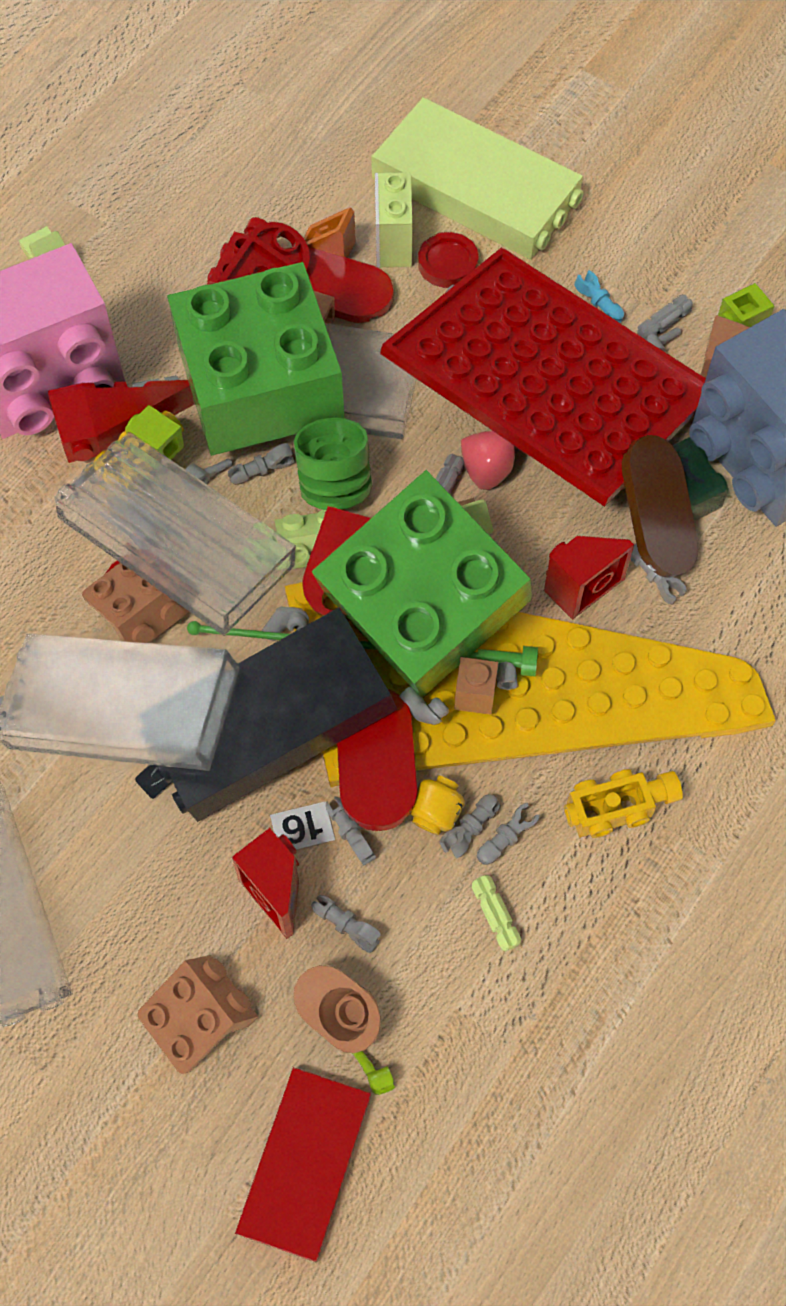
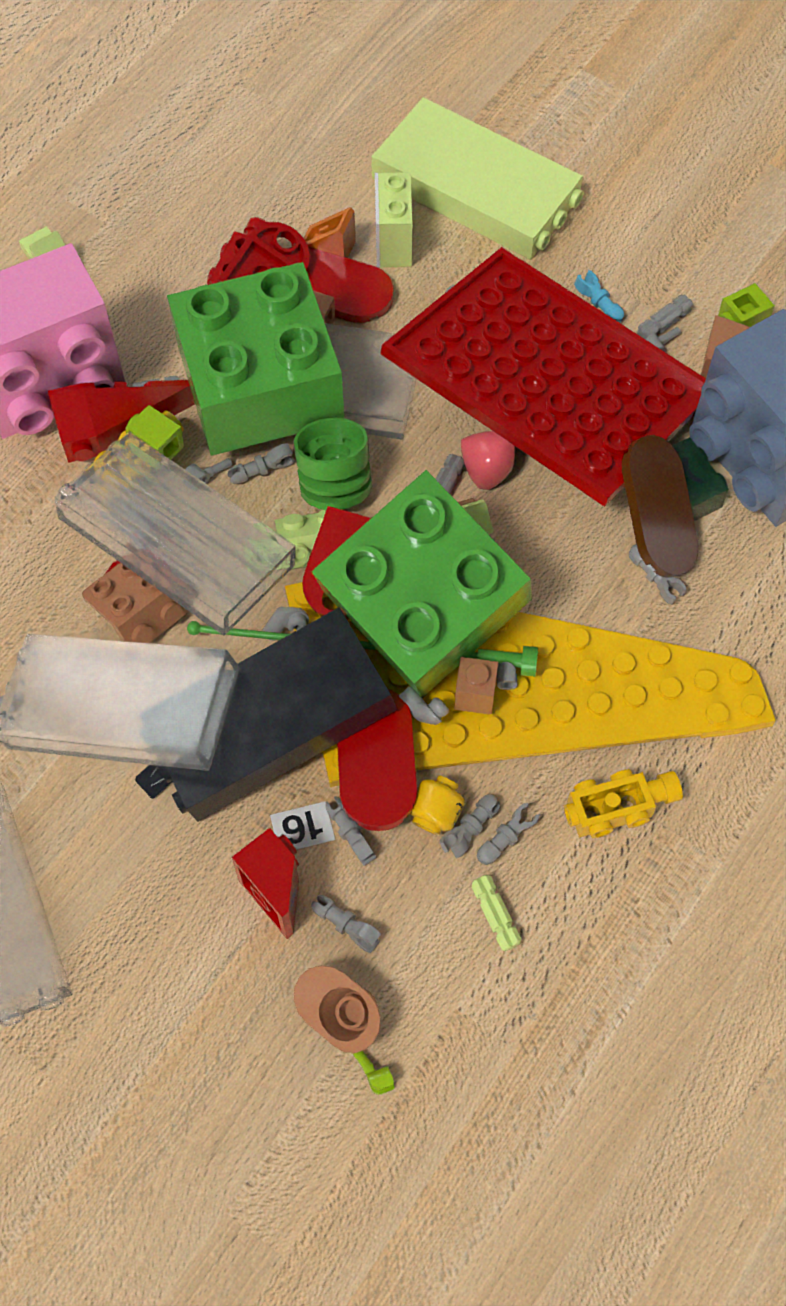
(195, 1011): nougat bracket -> none
(303, 1165): red tile -> none
(447, 258): red piece -> none
(585, 571): red slope -> none

